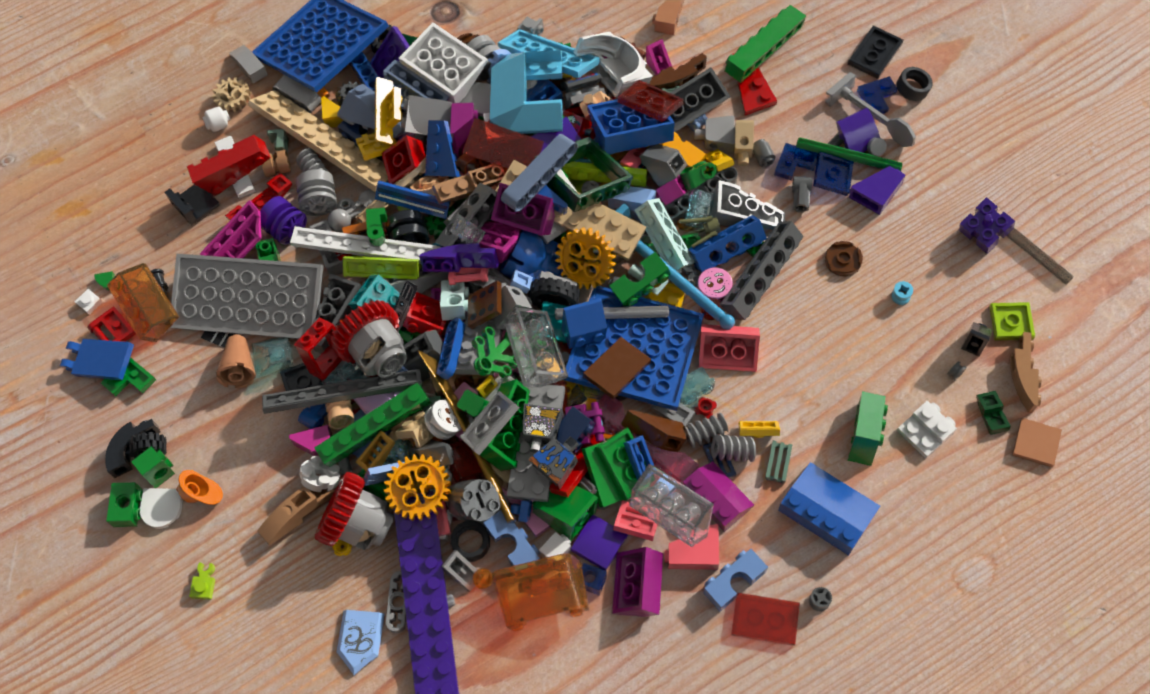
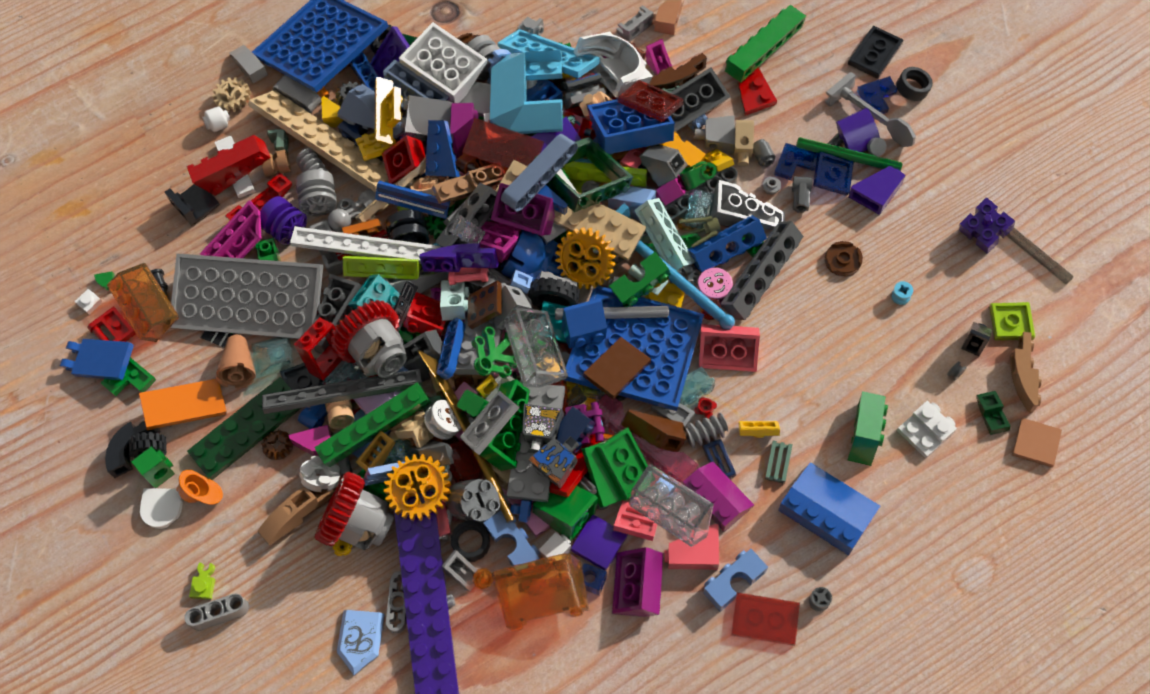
(119, 495): green brick -> none
(182, 404): none -> orange tile
(207, 610): none -> light grey beam
(239, 433): none -> dark green plate
(282, 451): none -> reddish brown gear
(374, 221): green leg -> none
(636, 24): none -> light grey hinge
(636, 457): blue tile -> none
(734, 447): light grey piece -> none
(771, 189): none -> light grey plate

